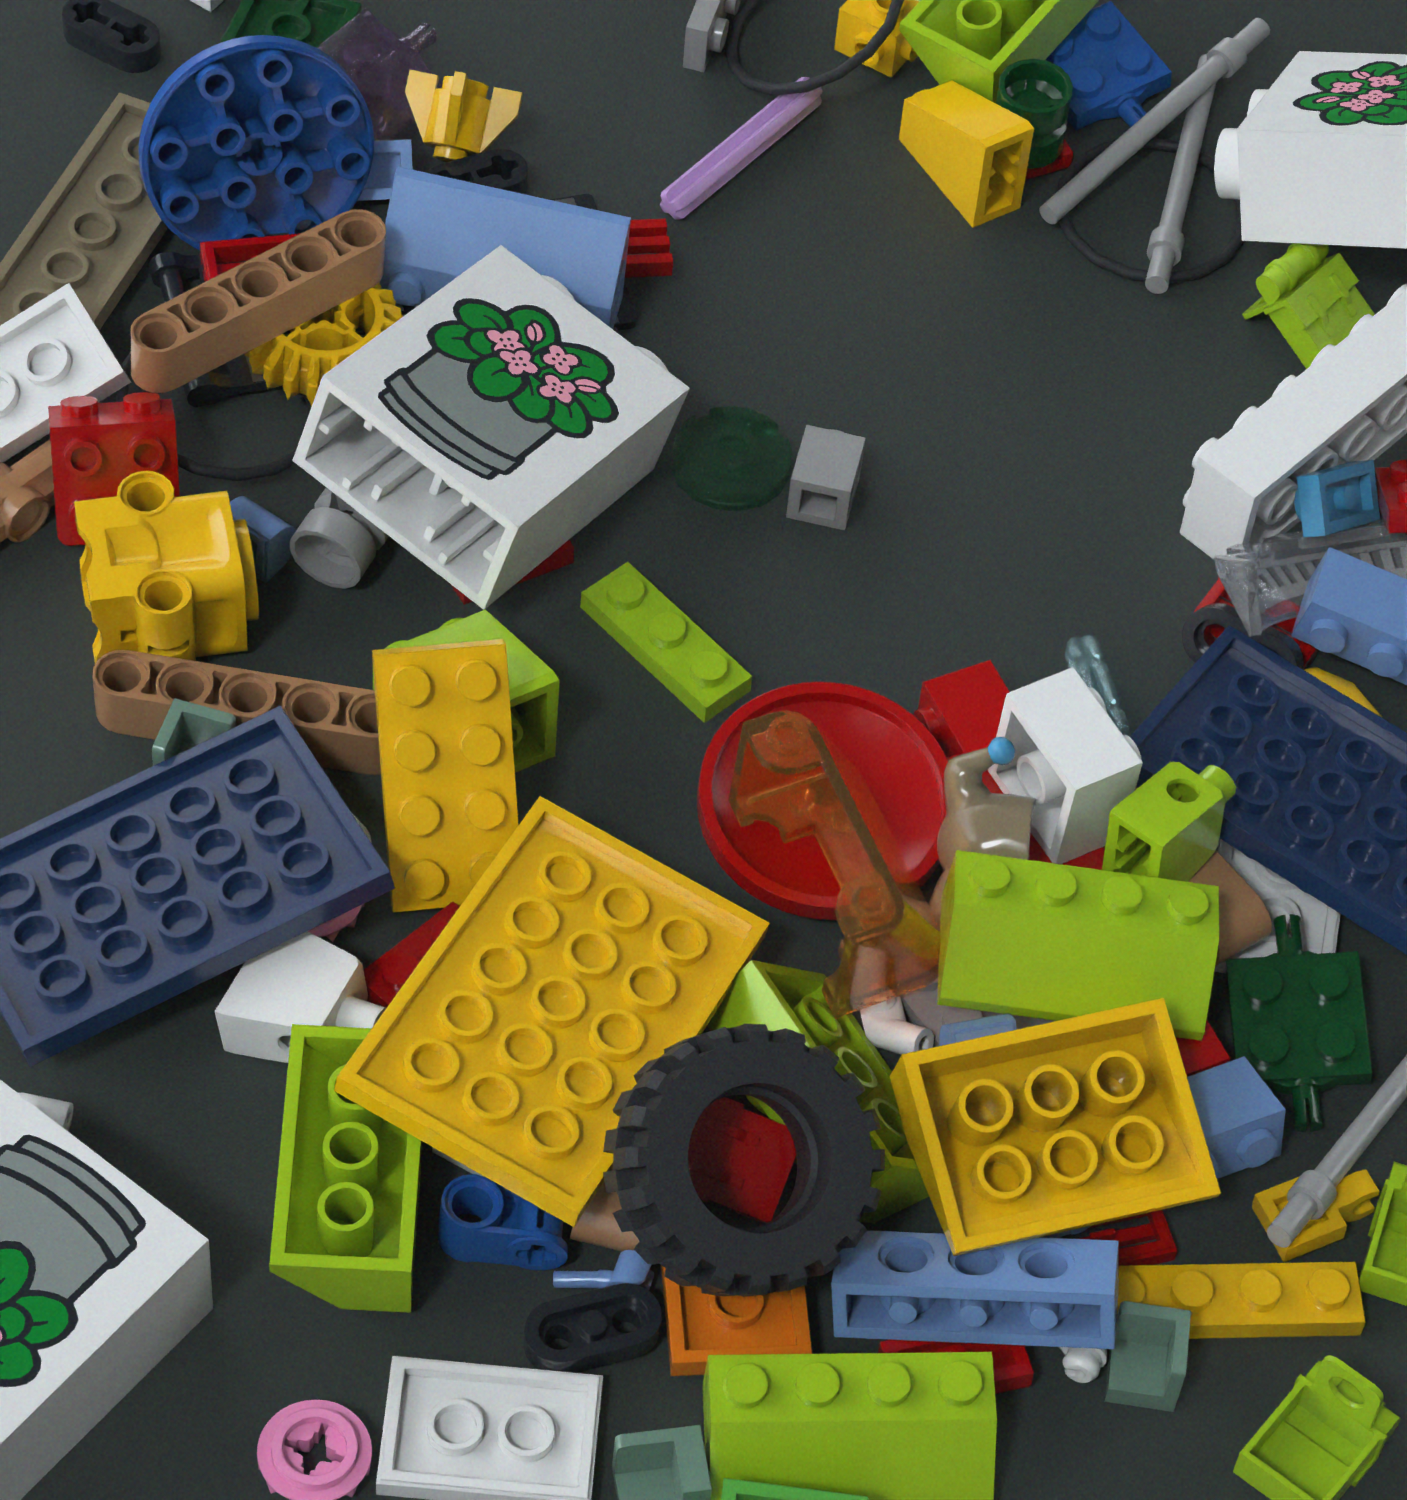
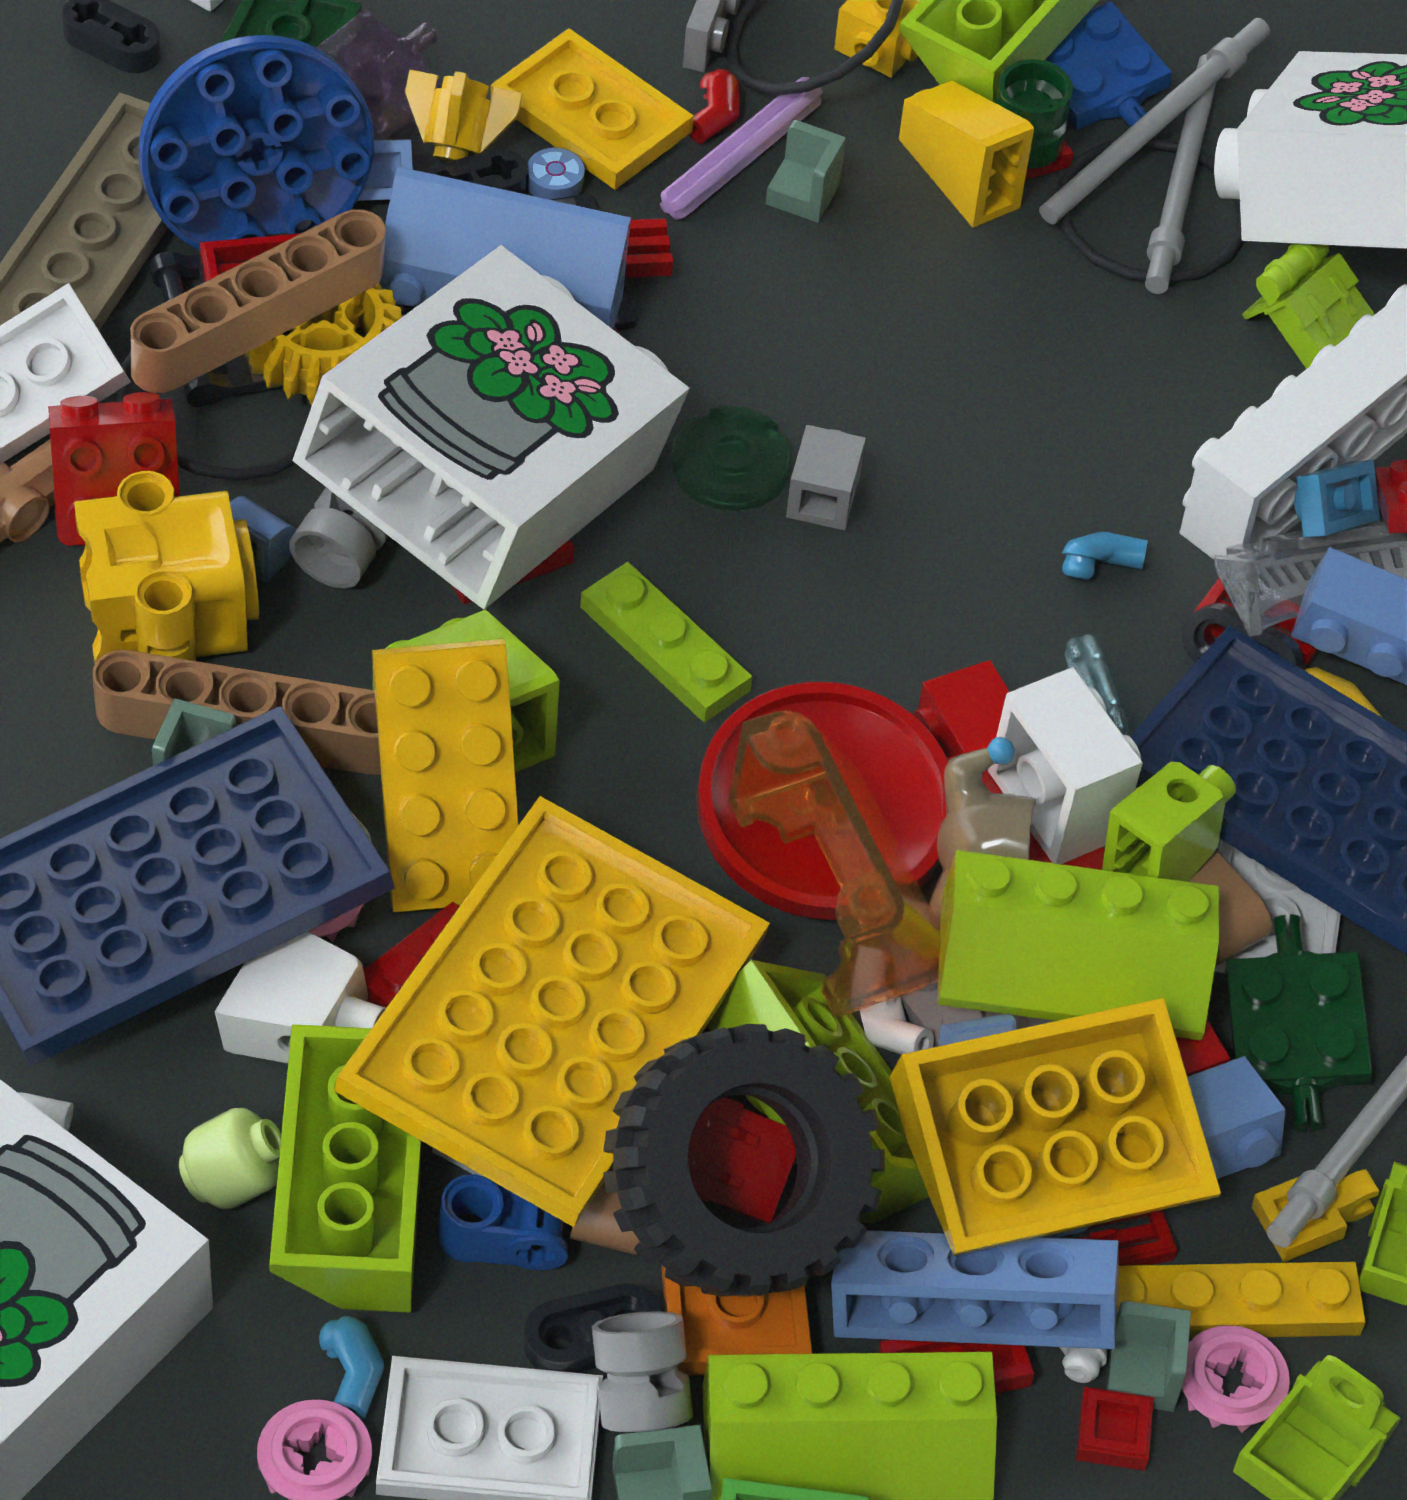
(231, 1158): none -> yellowish green head
(363, 1364): none -> dark azure arm
(555, 174): none -> medium blue tile
(595, 108): none -> yellow plate
(628, 1269): medium blue hand -> none
(642, 1373): none -> light grey wheel
(722, 107): none -> red arm
(808, 172): none -> sand green panel
(1105, 548): none -> dark azure arm
(1114, 1428): none -> red tile
(1262, 1370): none -> bright pink gear

